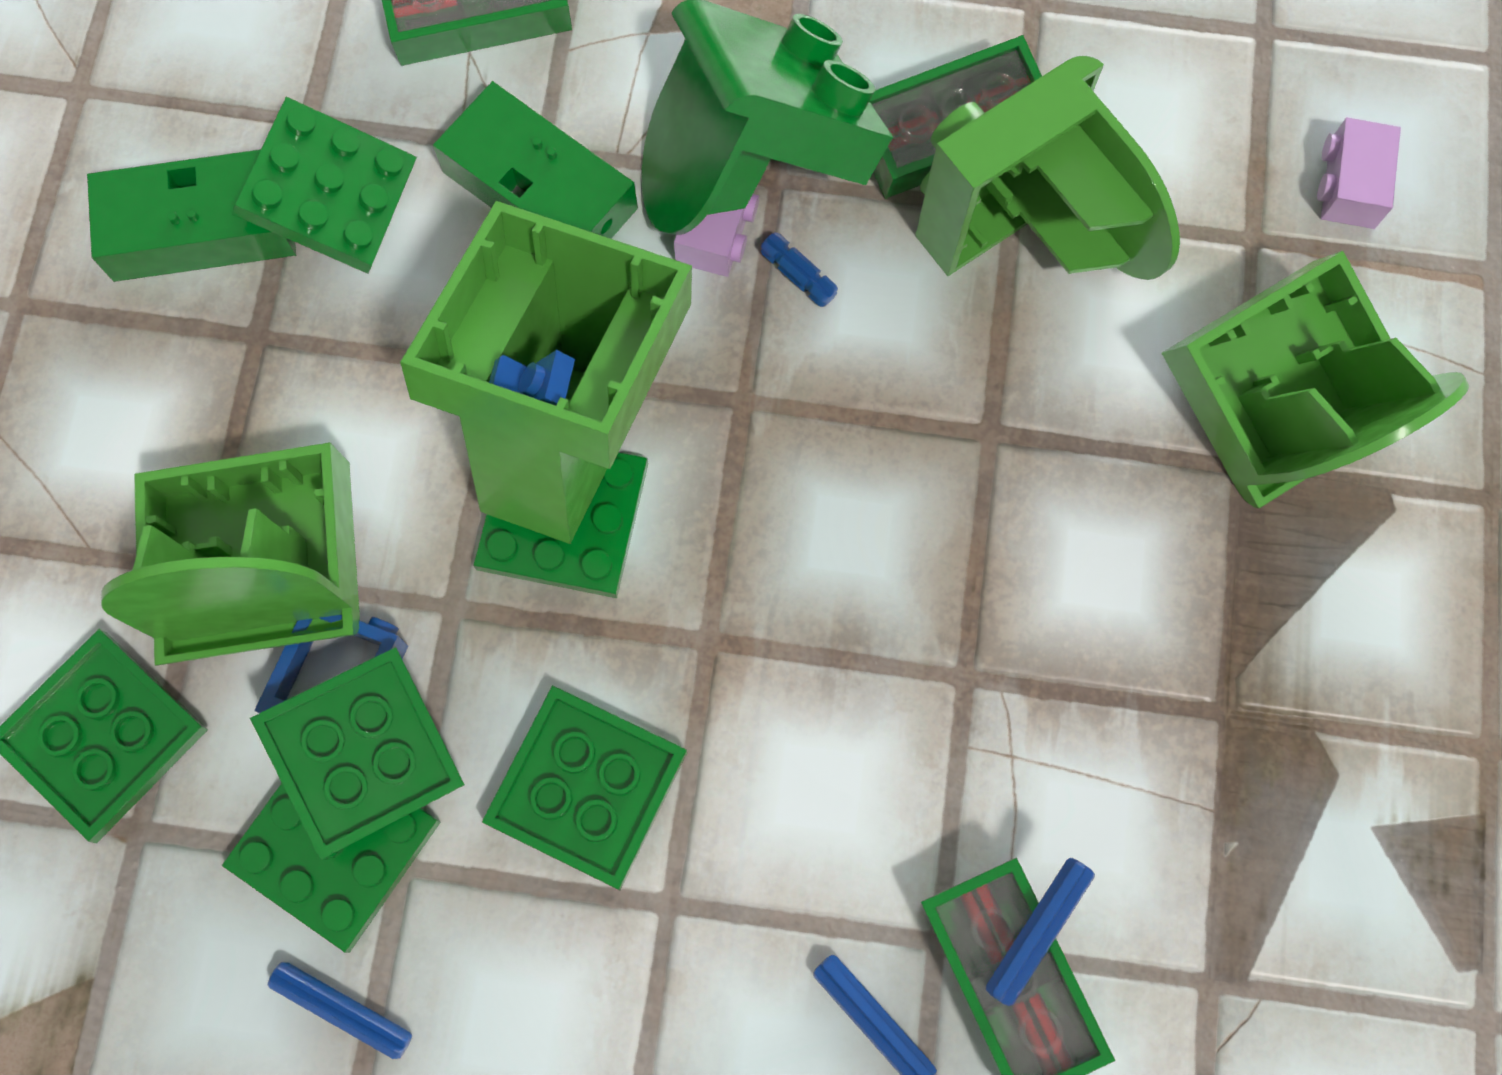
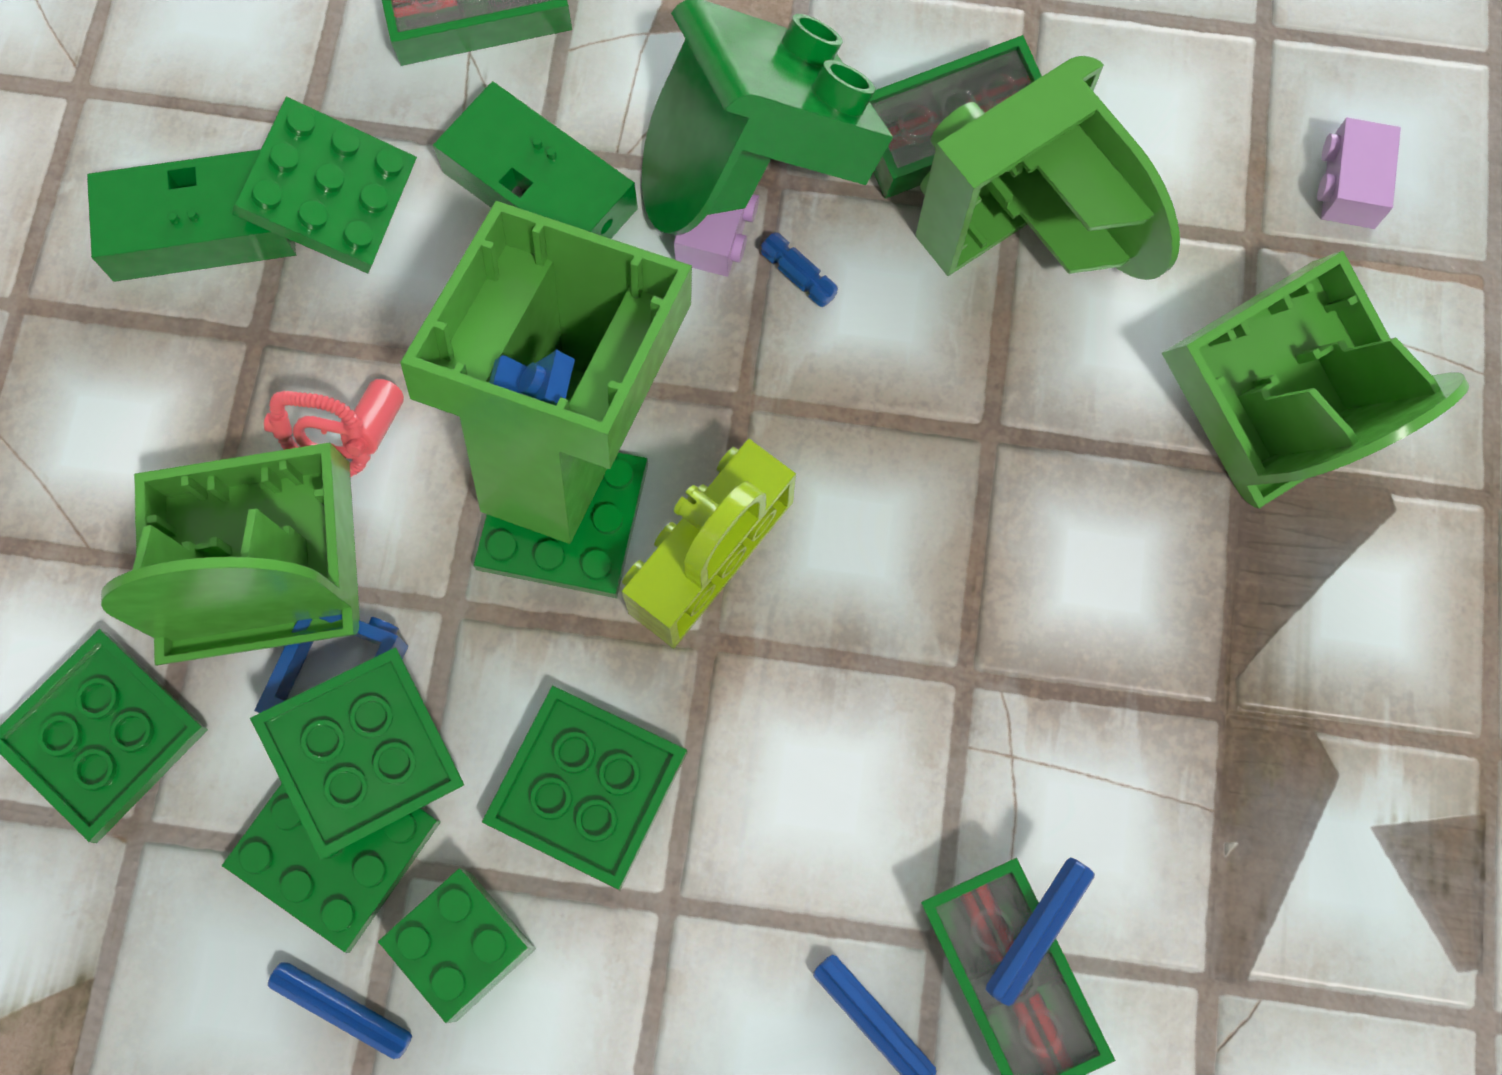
(359, 428): none -> coral piece
(456, 945): none -> green brick
(709, 543): none -> lime brick

